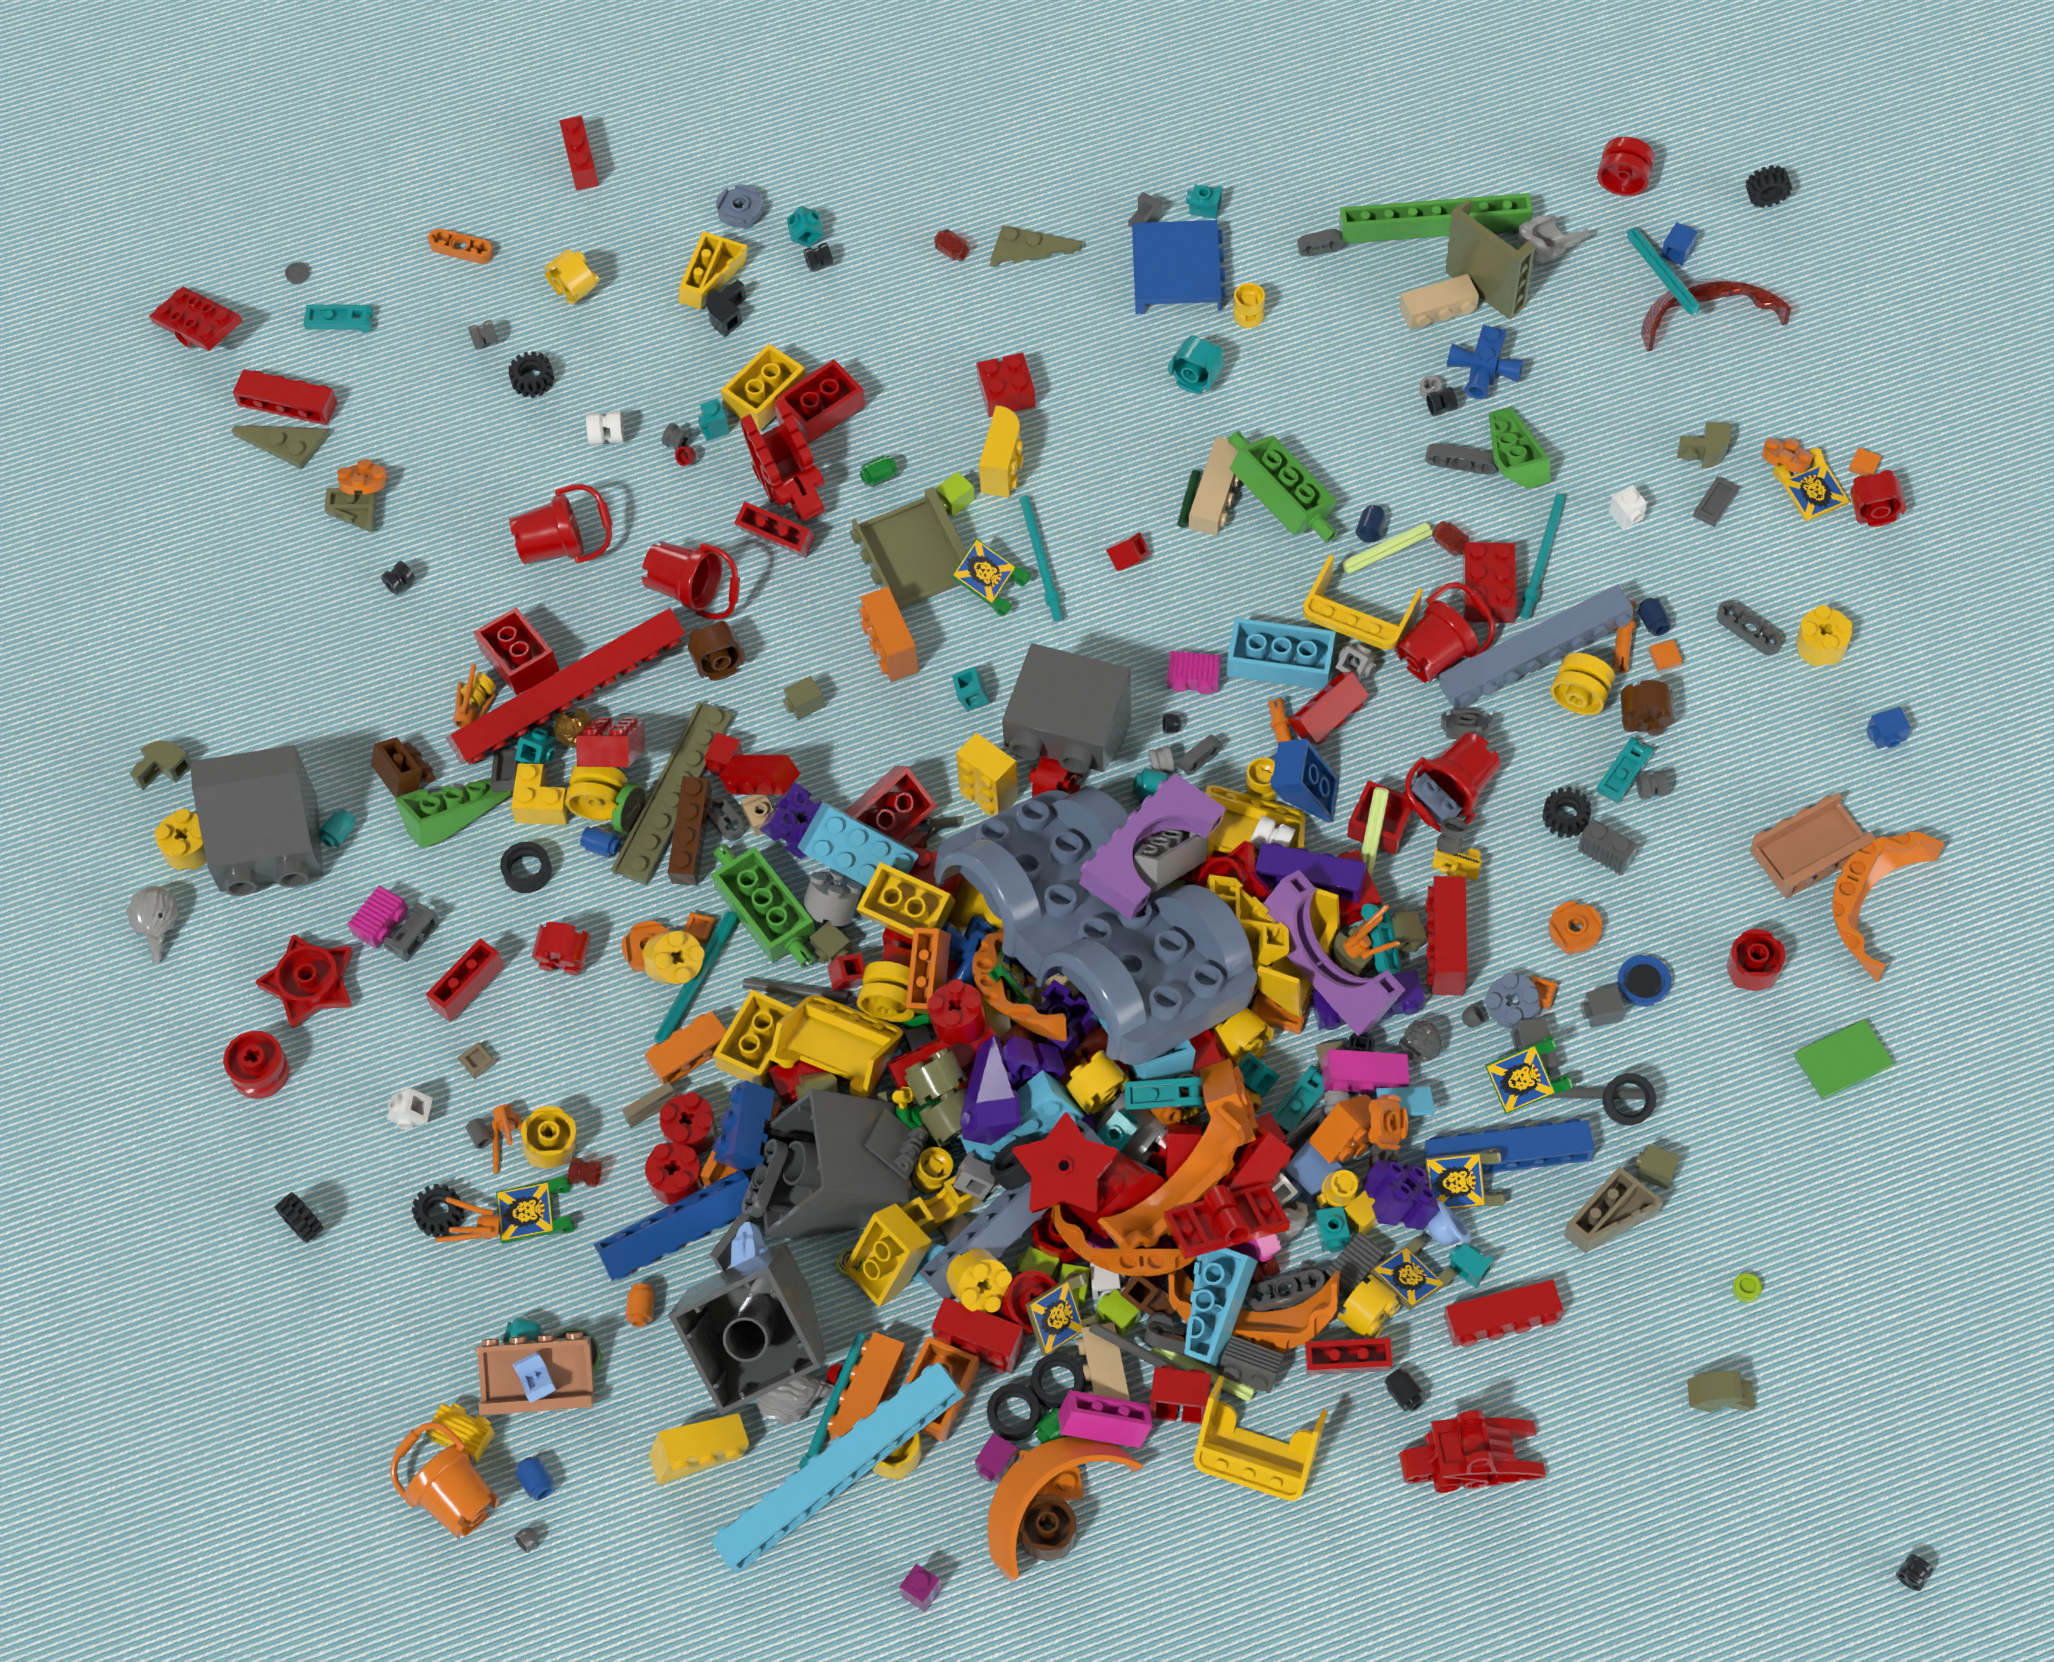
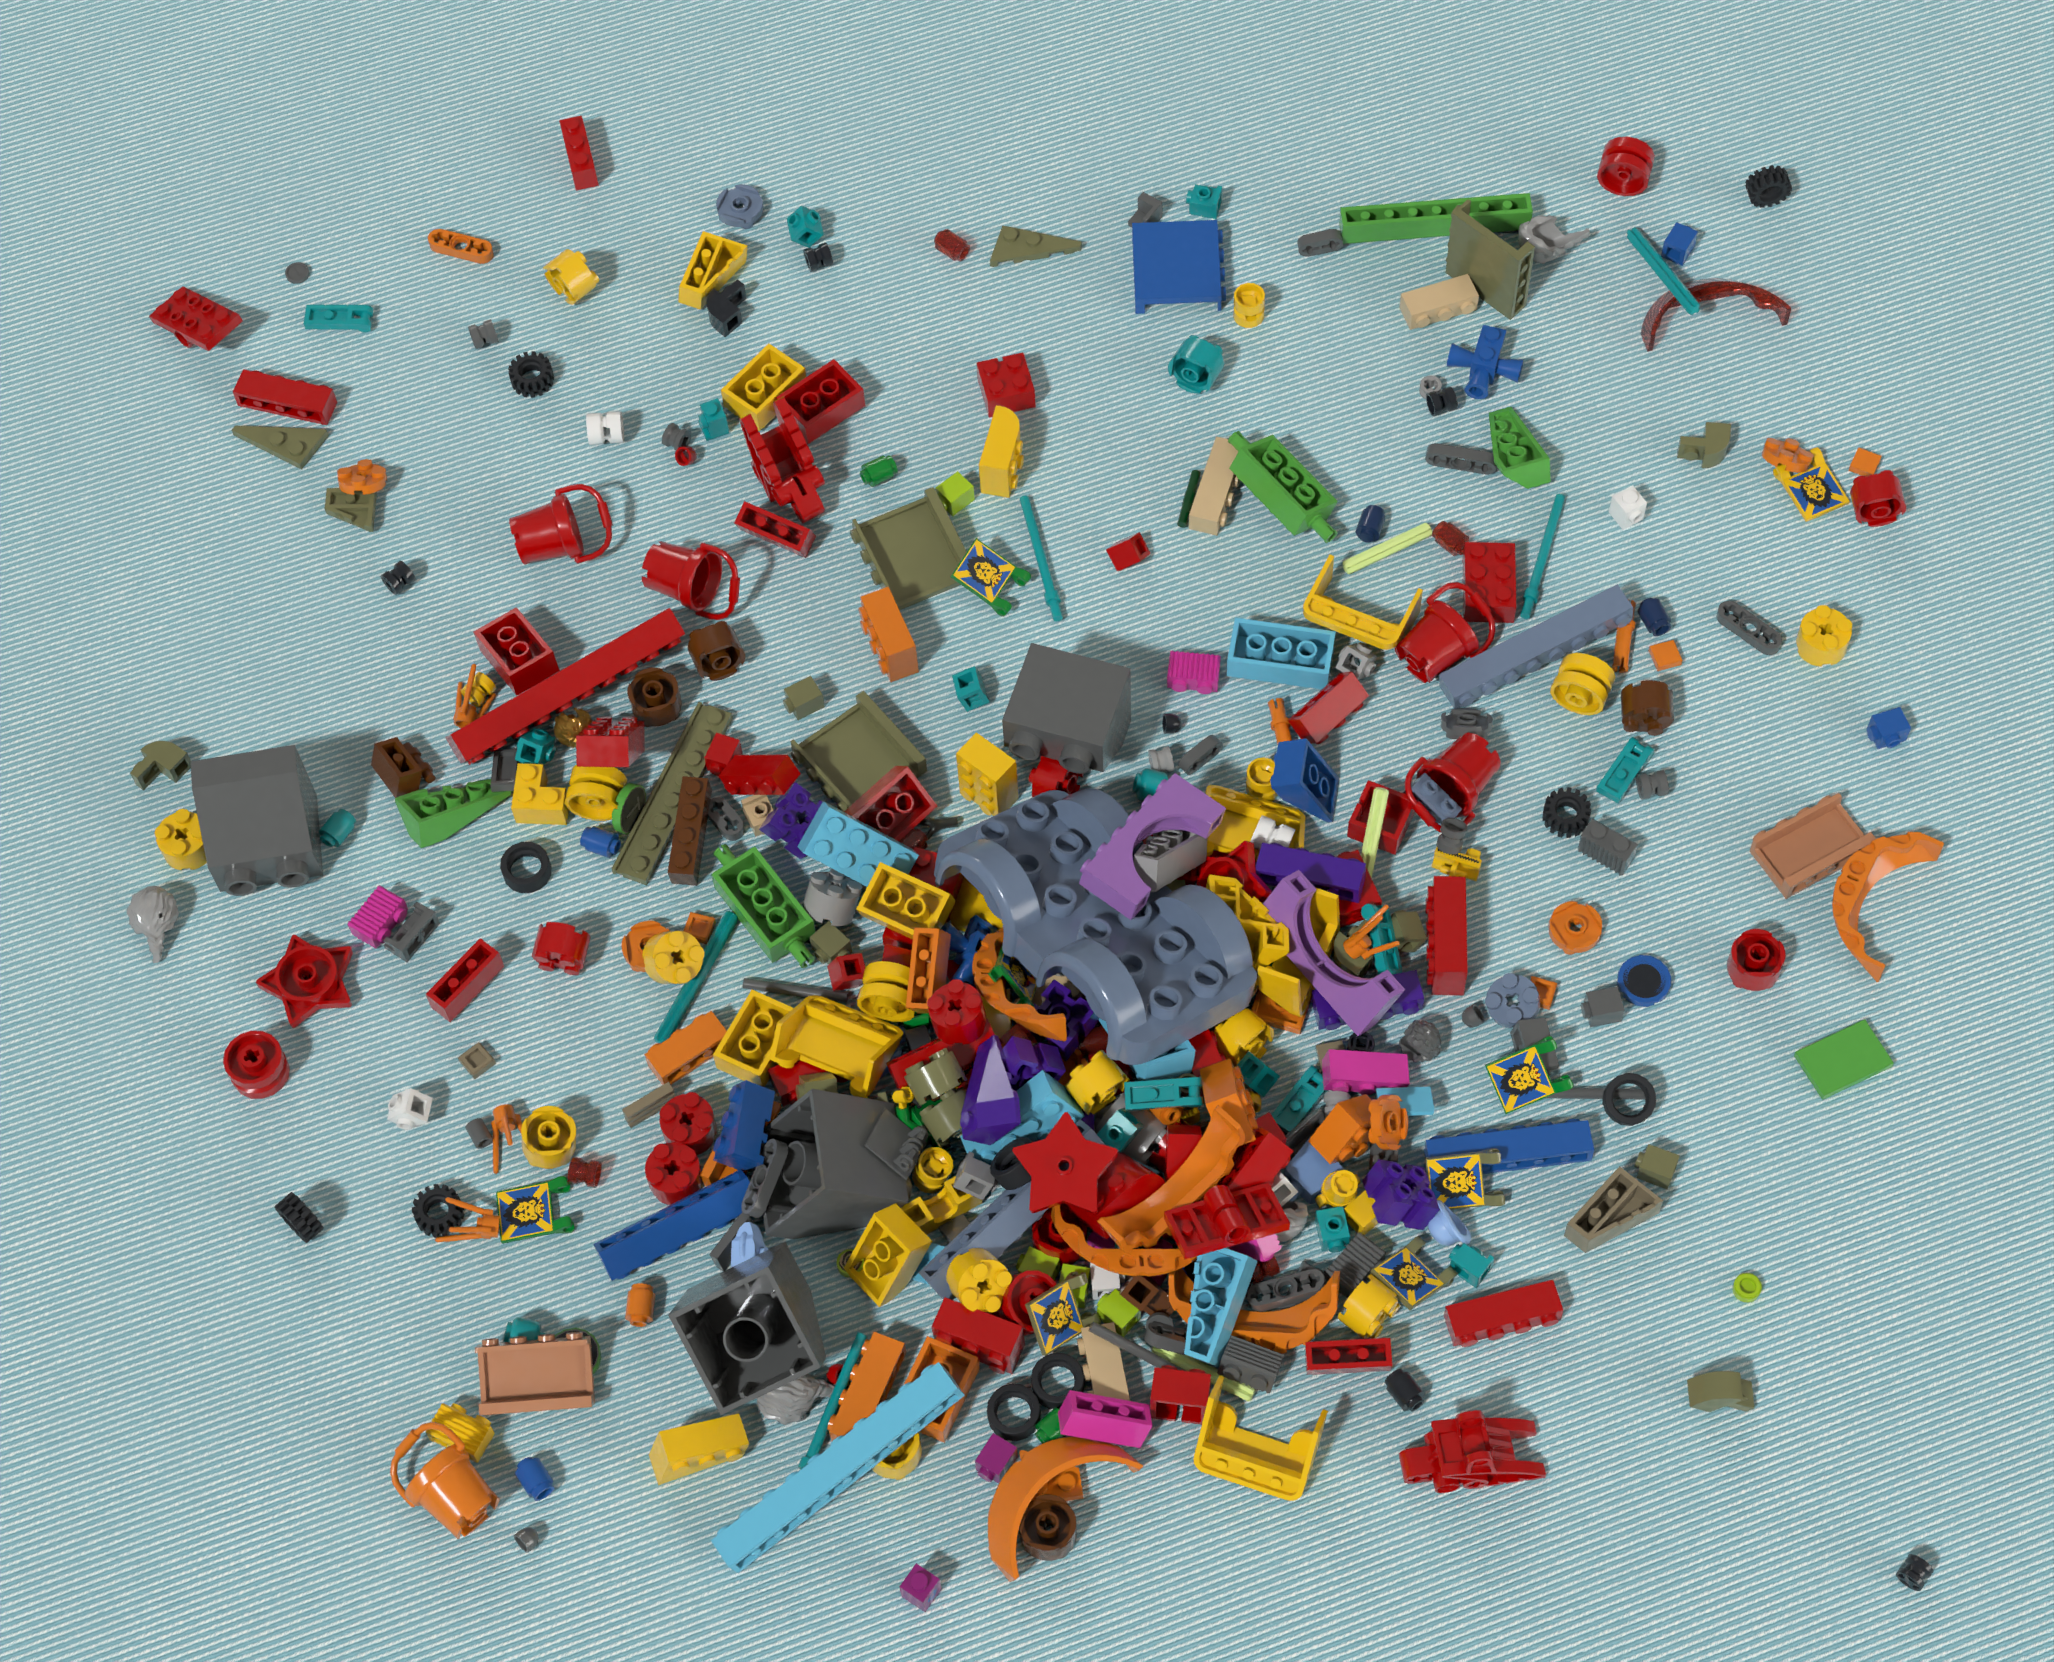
(534, 1377): light blue bracket -> none
(654, 697): none -> reddish brown brick
(856, 752): none -> olive panel
(1715, 501): dark grey tile -> none

